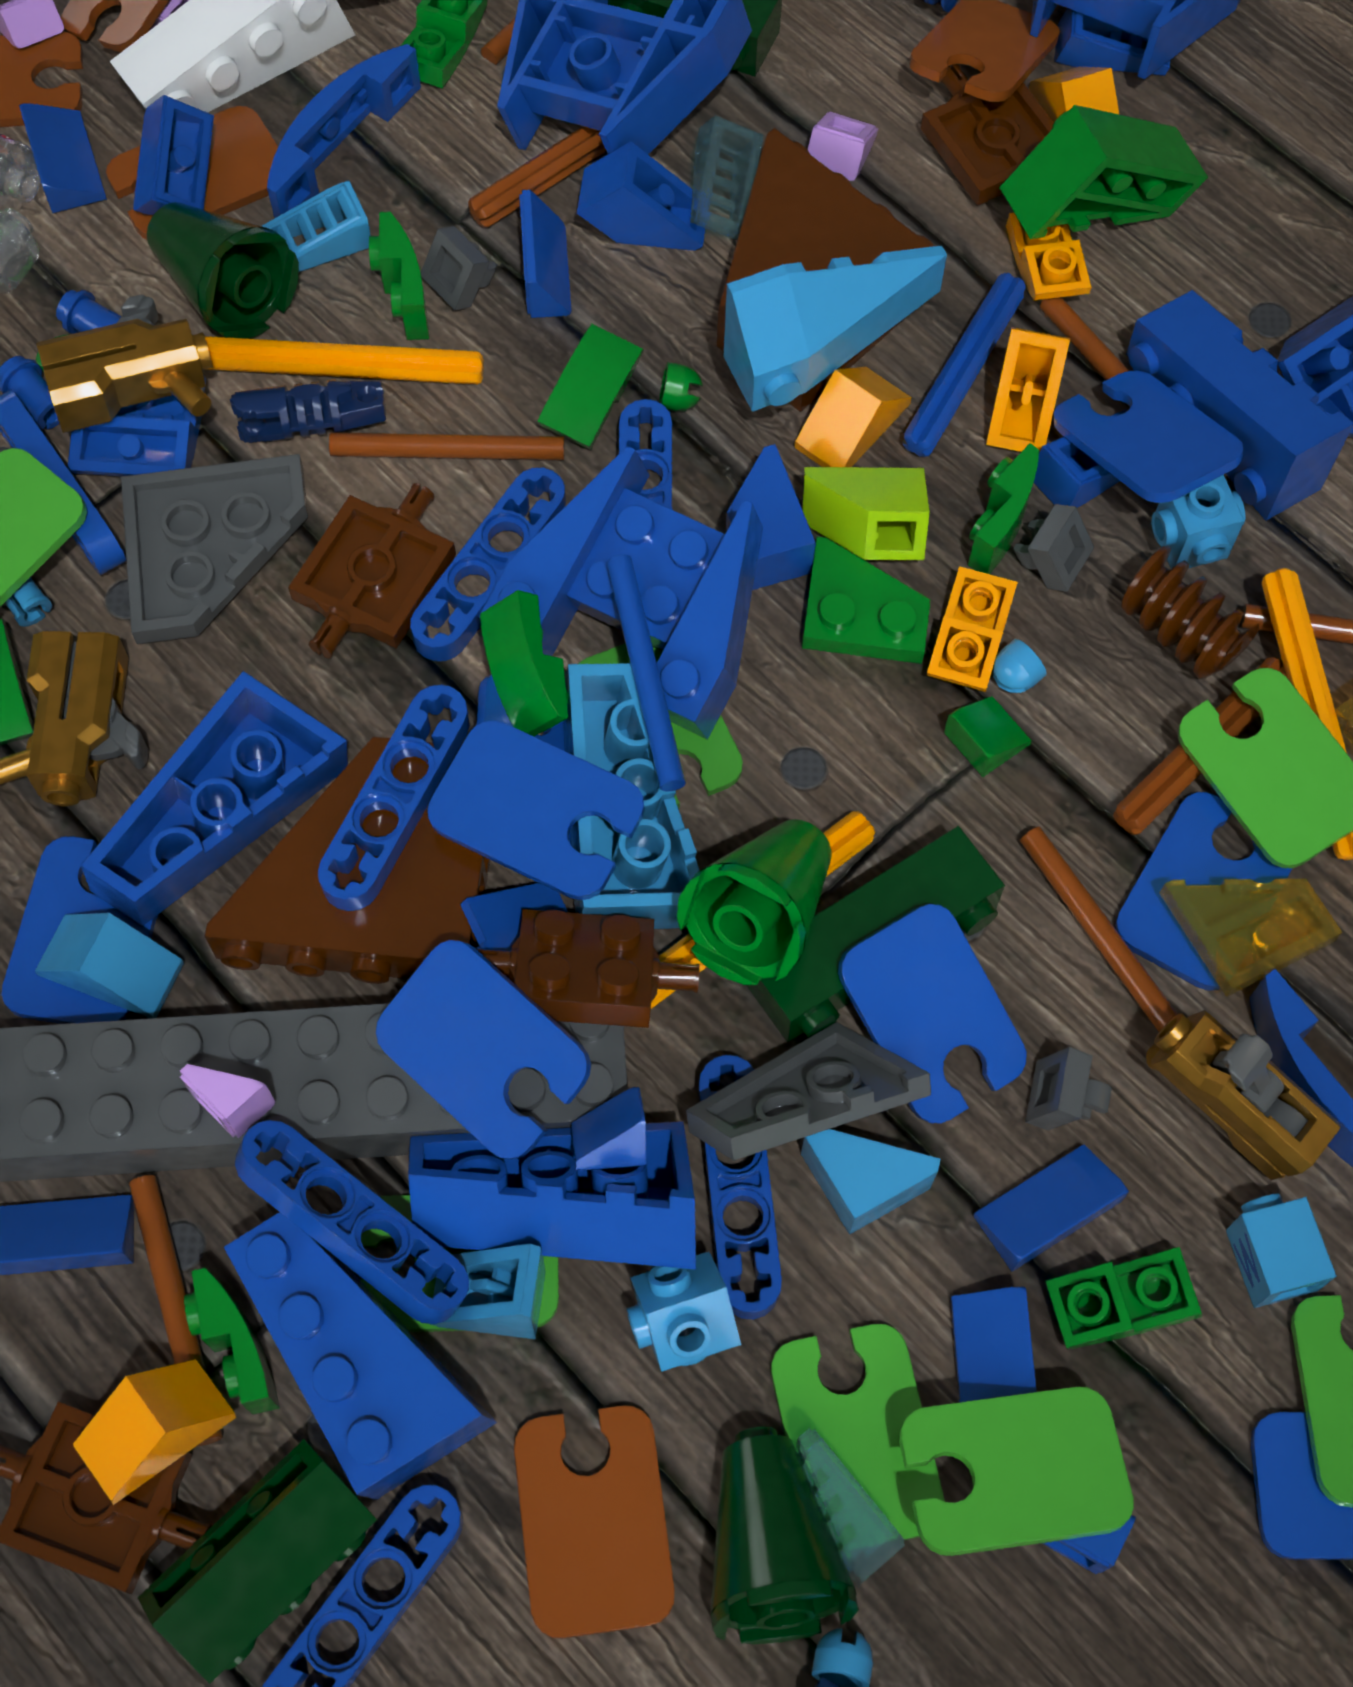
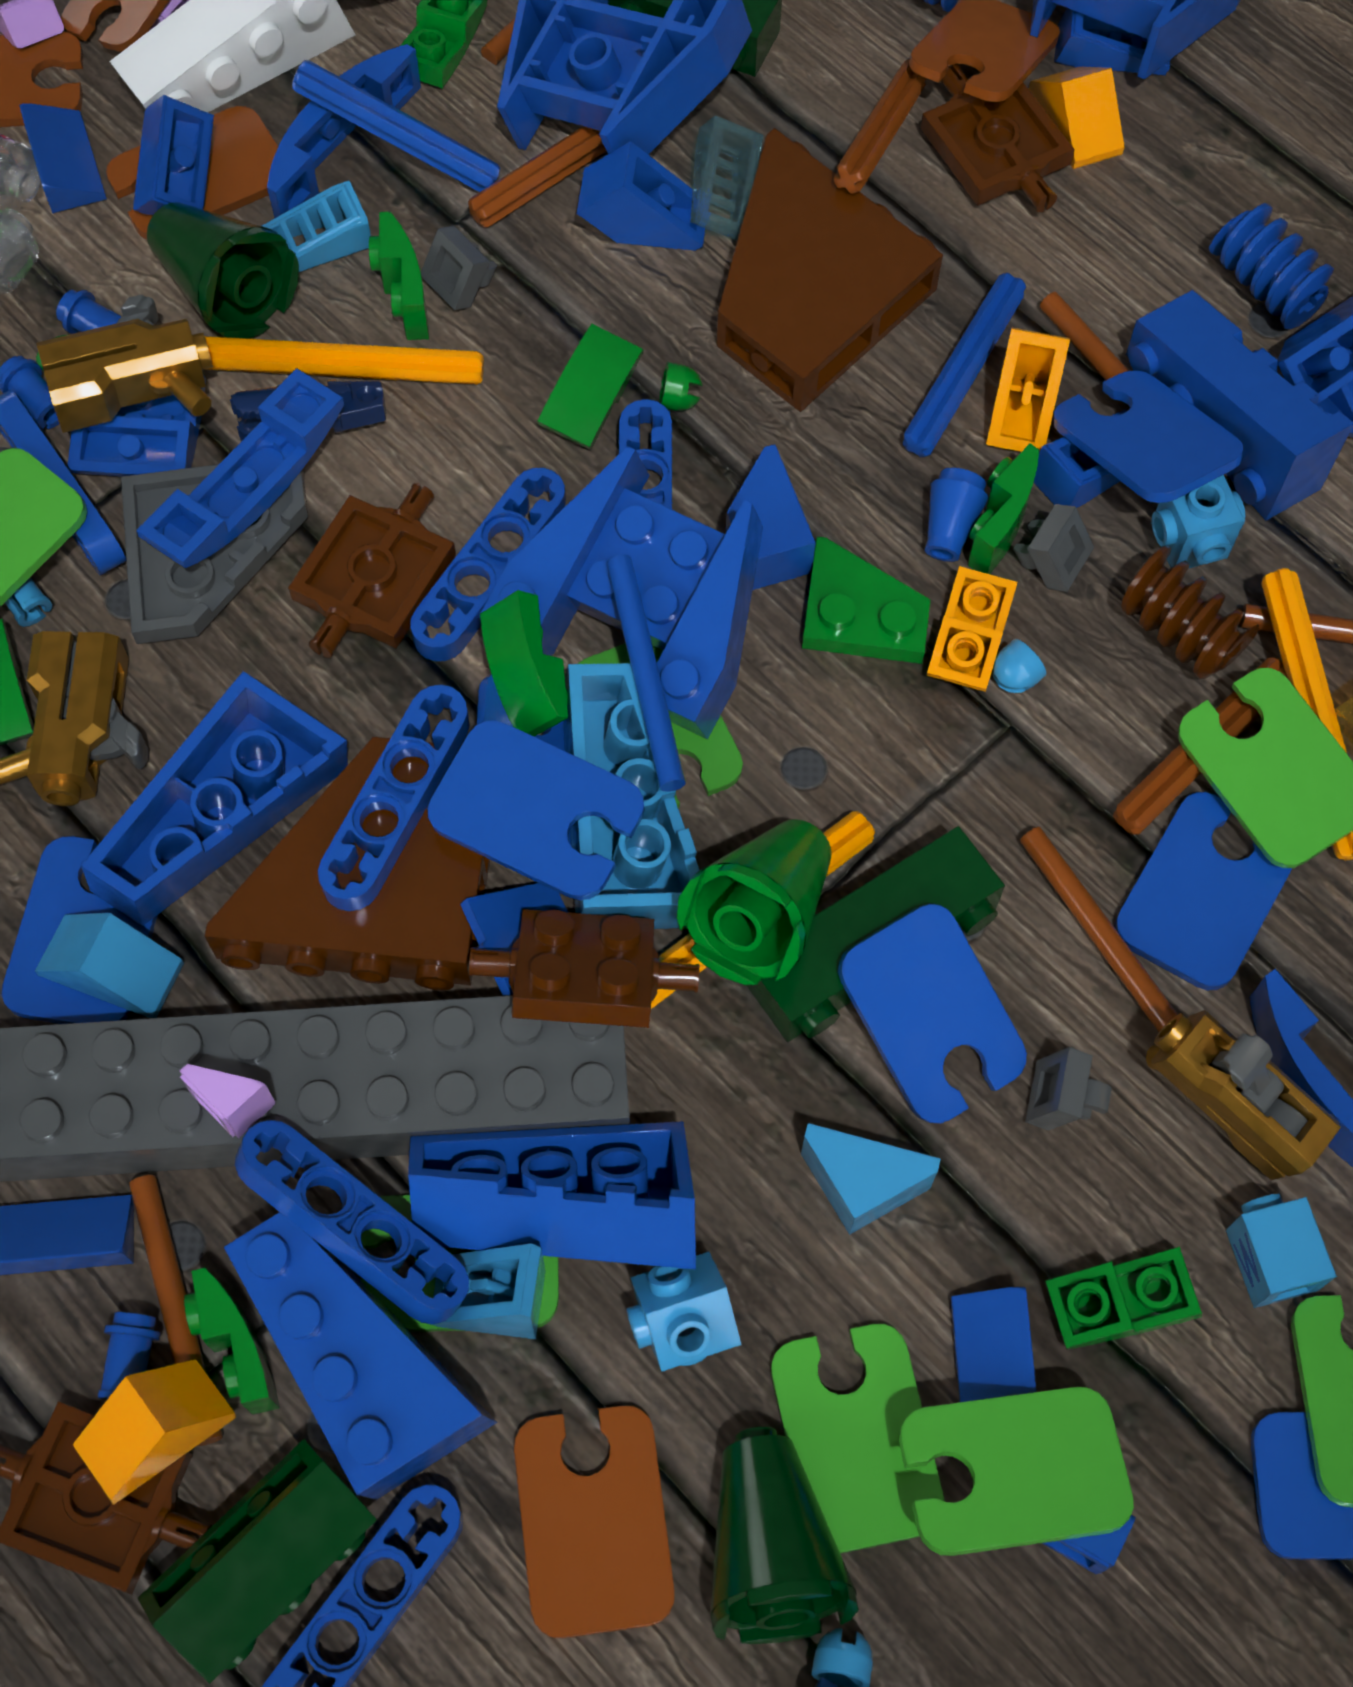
(127, 1348): none -> blue pin
(250, 477): none -> blue slope
(394, 126): none -> blue axle
(447, 446): dark orange bar -> none
(467, 1034): blue piece -> none
(544, 259): blue slope -> none
(611, 1134): blue slope -> none
(736, 1185): blue beam -> none
(800, 325): dark azure wedge -> none
(805, 1092): dark grey wing -> none
(842, 143): lavender slope -> none
(850, 417): light orange slope -> none
(856, 1522): clear light blue slope -> none
(869, 509): lime slope -> none
(879, 129): none -> dark orange axle
(953, 511): none -> blue cone
(985, 734): green slope -> none
(1049, 264): light orange slope -> none
(1050, 1206): blue slope -> none
(1102, 168): green wedge -> none
(1250, 926): clear yellow wing -> none
(1272, 266): none -> blue piece

